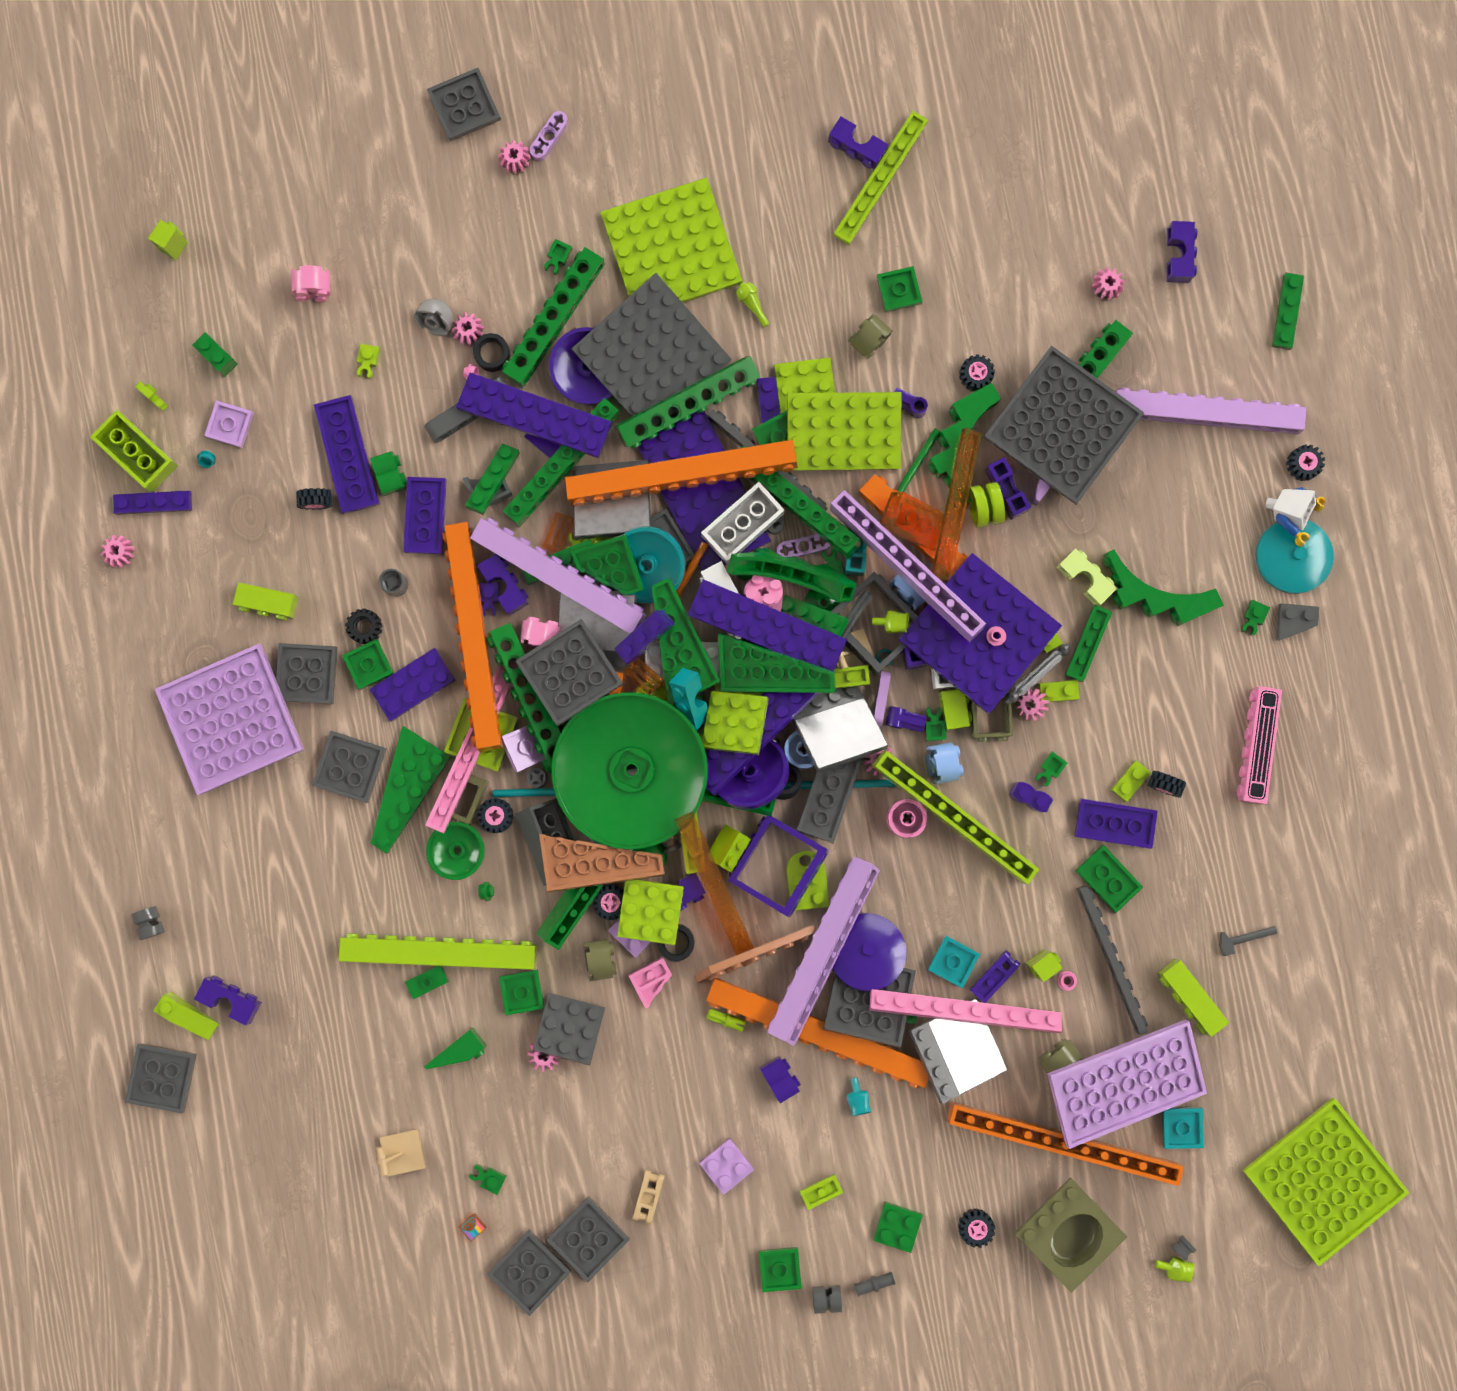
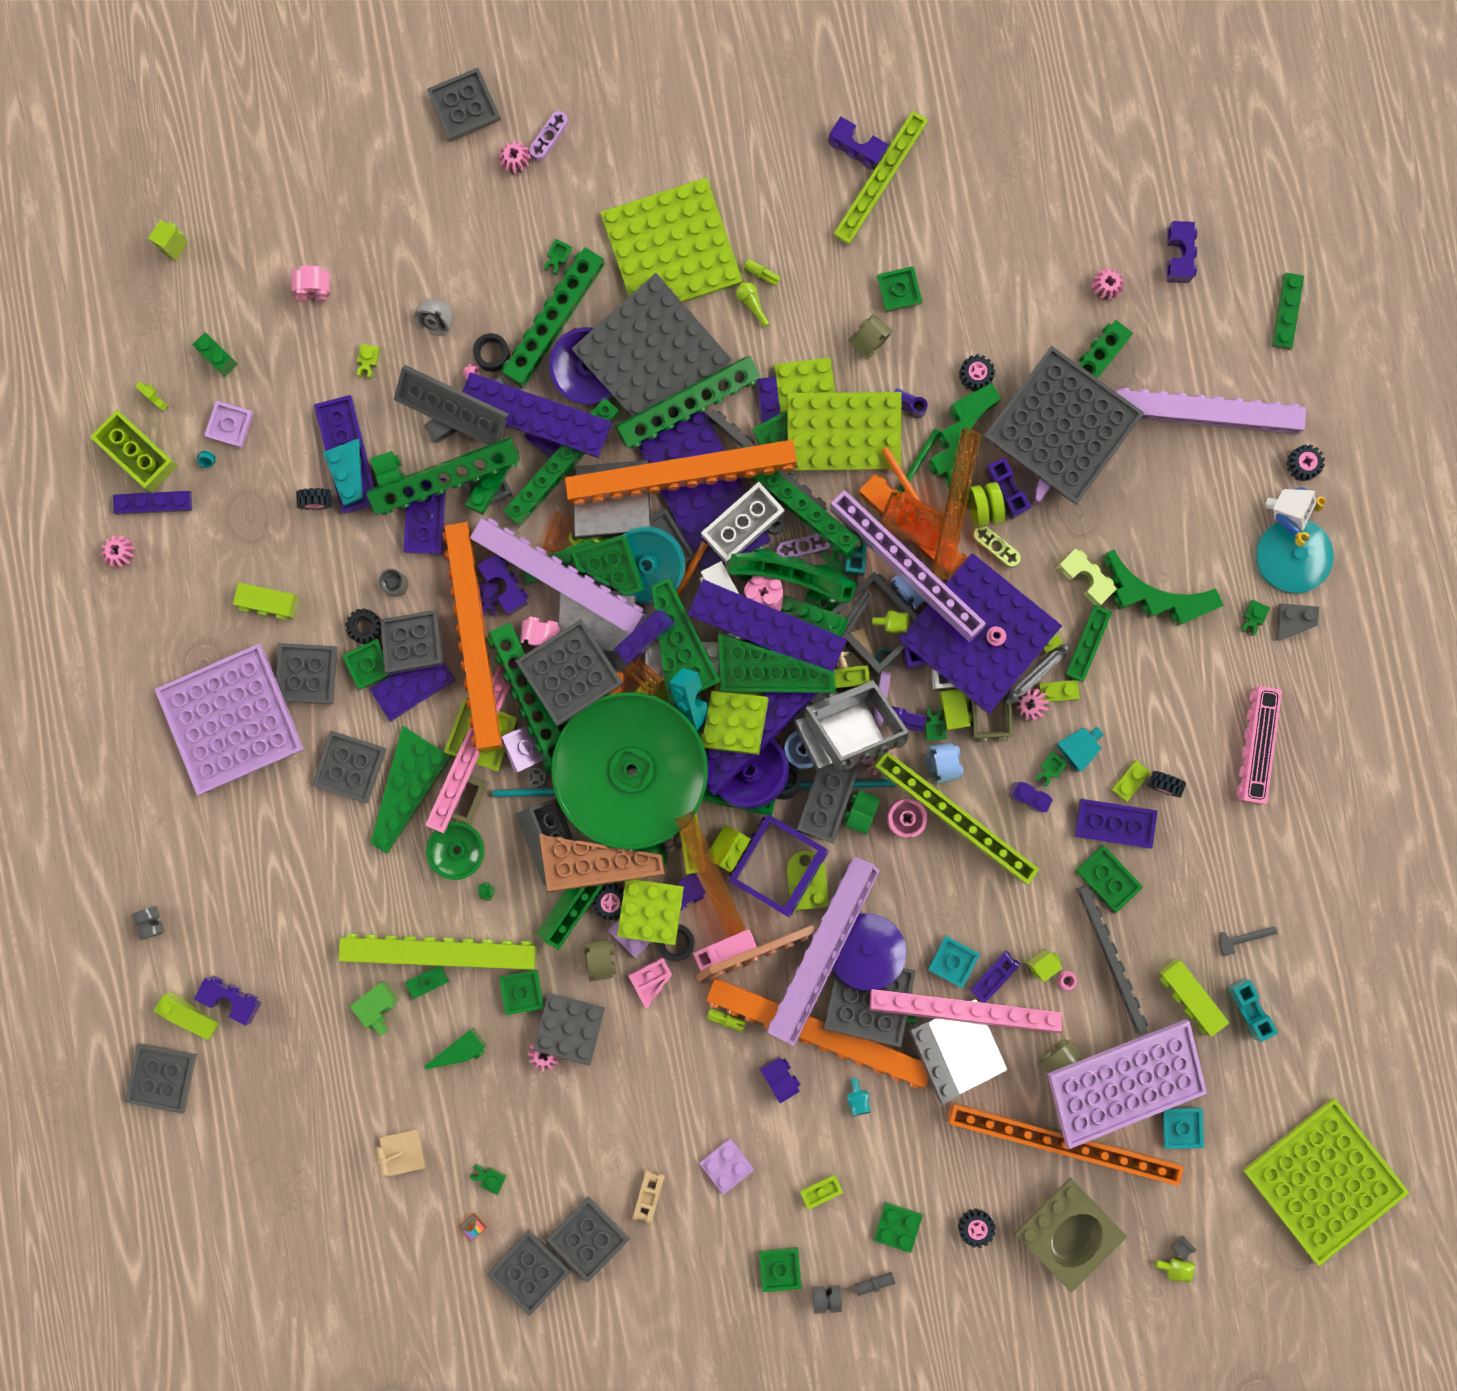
(346, 470): none -> teal wing
(371, 1006): none -> bright green hinge
(382, 505): none -> green brick
(411, 642): none -> dark grey plate
(450, 406): none -> dark grey plate
(466, 322): bright pink gear -> none
(502, 816): black wheel -> none
(725, 949): none -> bright pink slope
(762, 272): none -> lime axle
(848, 699): none -> dark grey window
(861, 812): none -> green brick
(899, 473): none -> orange bar
(1004, 558): none -> yellowish green beam
(1080, 747): none -> teal torso
(1247, 1002): none -> teal arch

